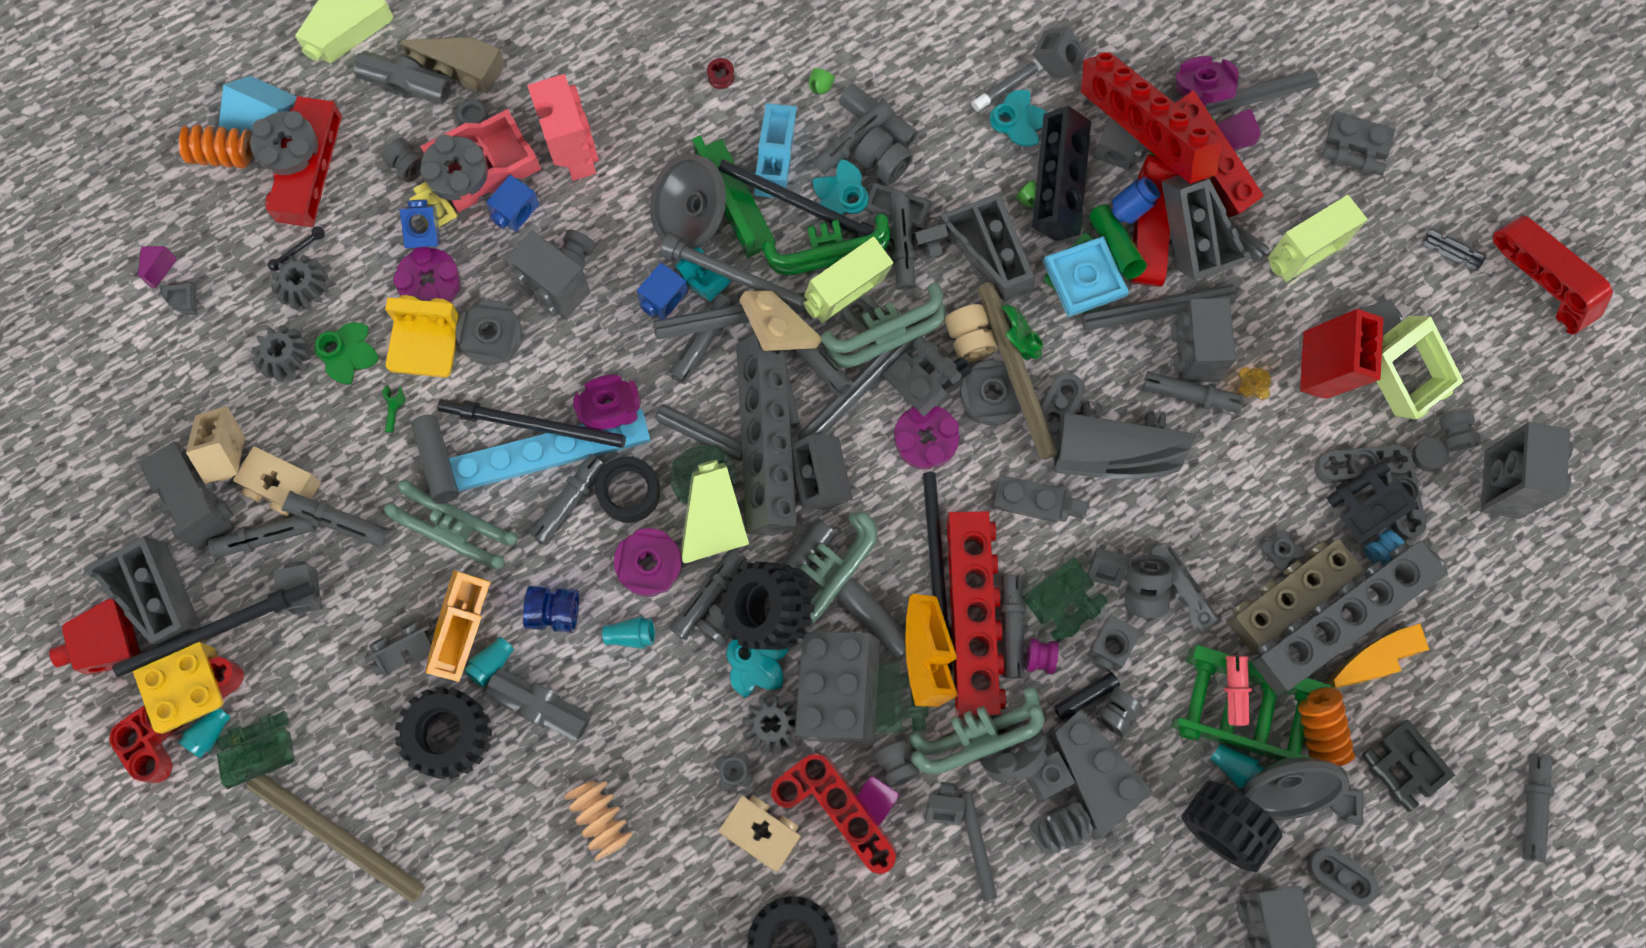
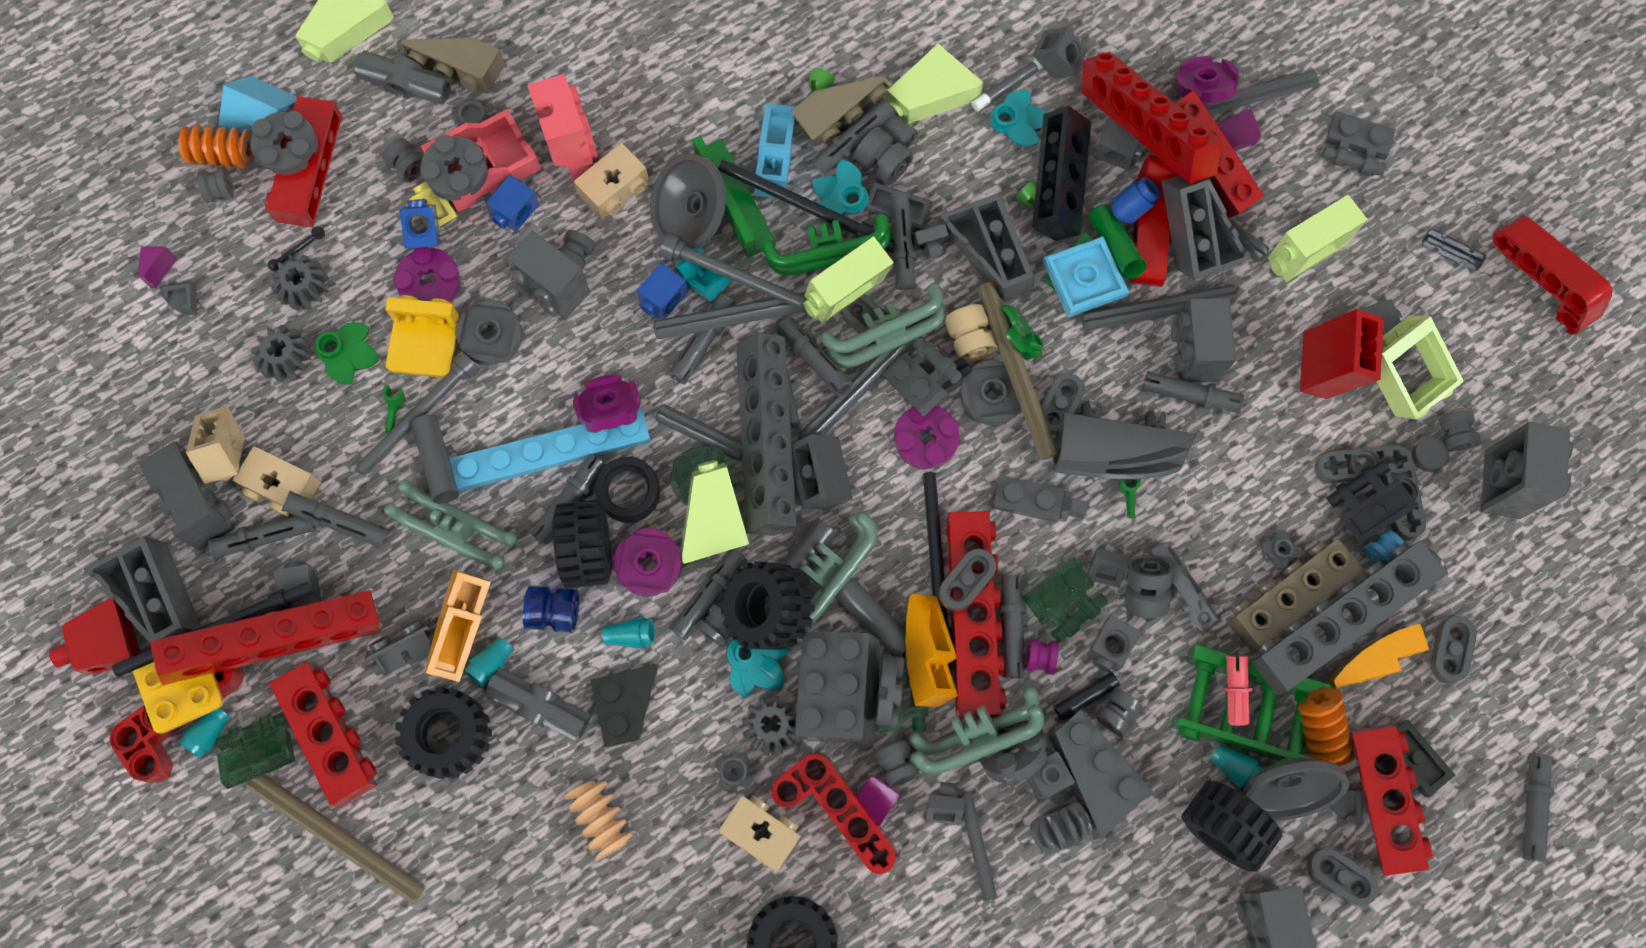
(215, 184): none -> dark grey wheel
(264, 637): none -> red brick
(292, 693): none -> red brick
(460, 369): none -> dark grey piece
(473, 411): black bar -> none
(582, 543): none -> black tyre
(612, 181): none -> tan brick
(623, 703): none -> pearl dark grey wing
(715, 65): dark red bush -> none
(777, 323): tan wing -> none
(831, 108): none -> dark tan slope
(889, 691): none -> dark grey plate
(933, 87): none -> yellowish green slope
(966, 580): none -> dark grey plate
(1129, 495): none -> green hand
(1256, 375): clear yellow plate -> none
(1392, 855): none -> red brick
(1456, 652): none -> dark grey plate

